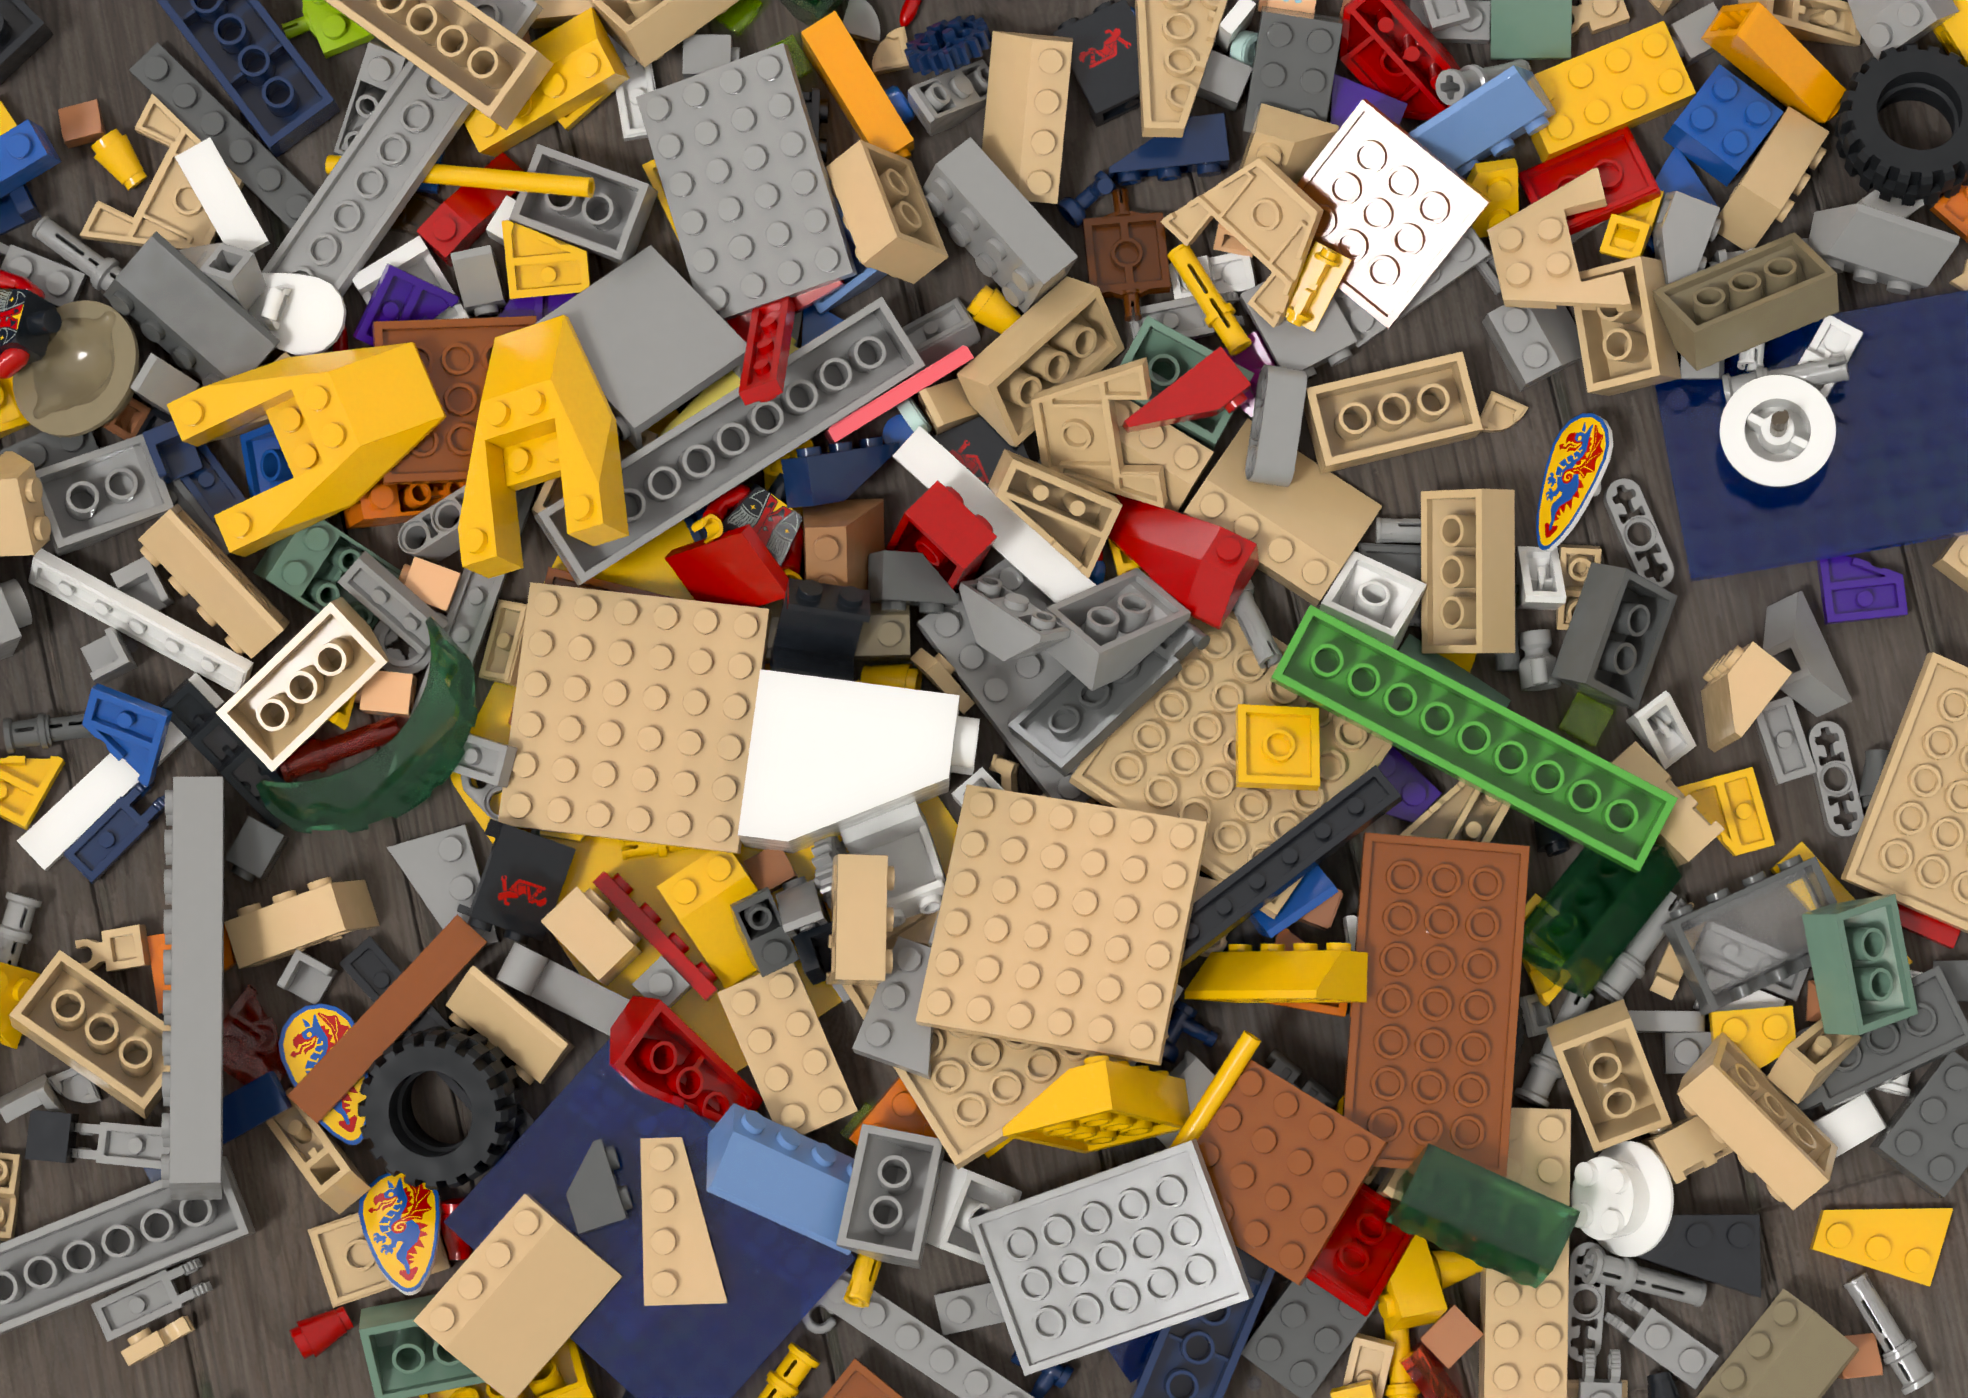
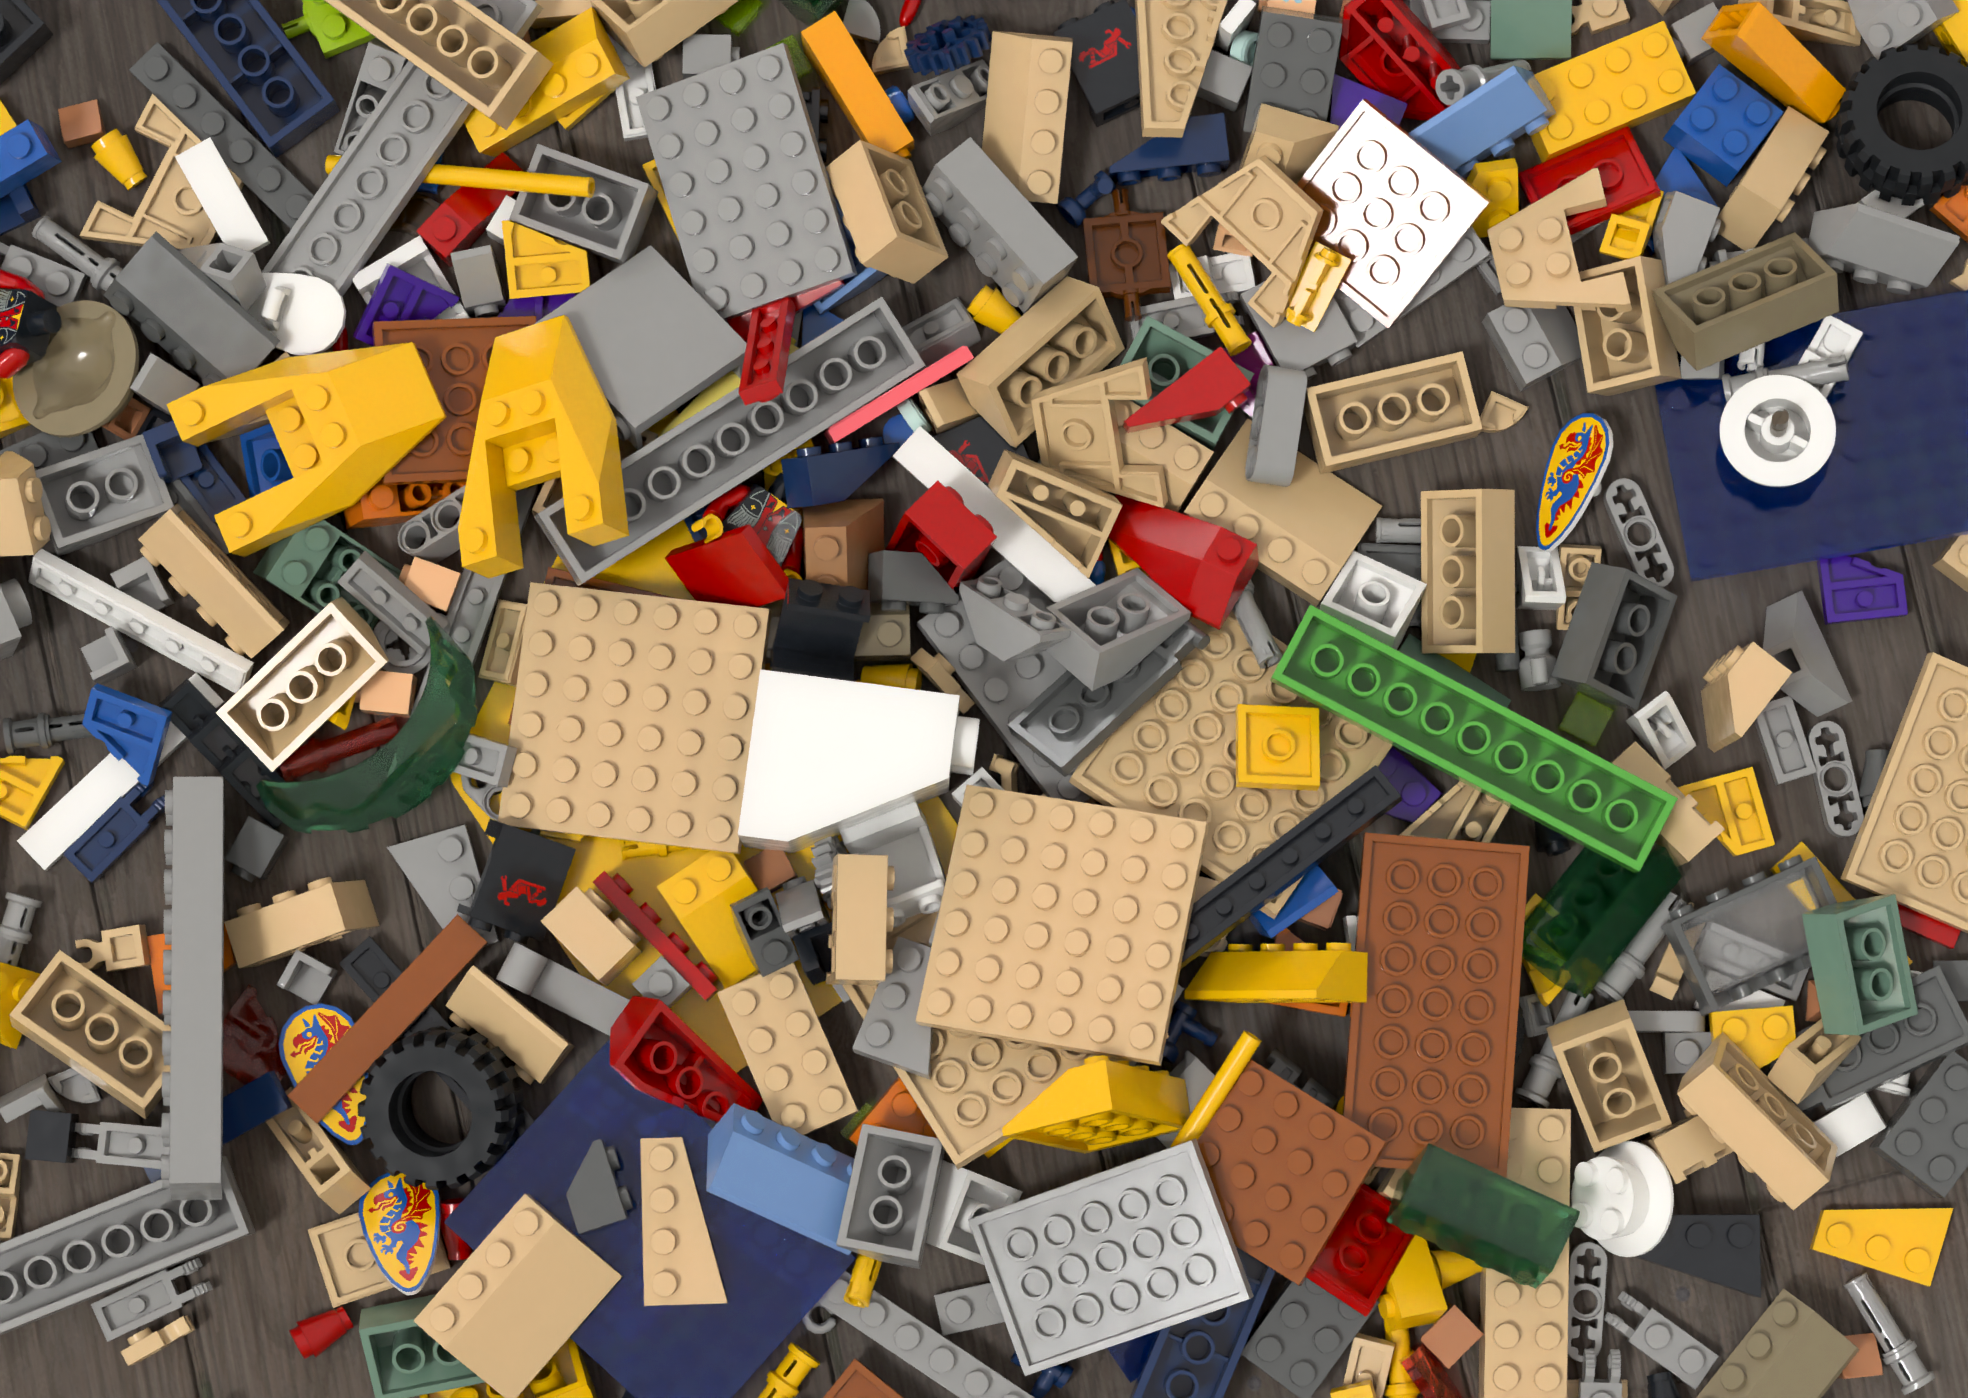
(1626, 1275): light grey pin -> none

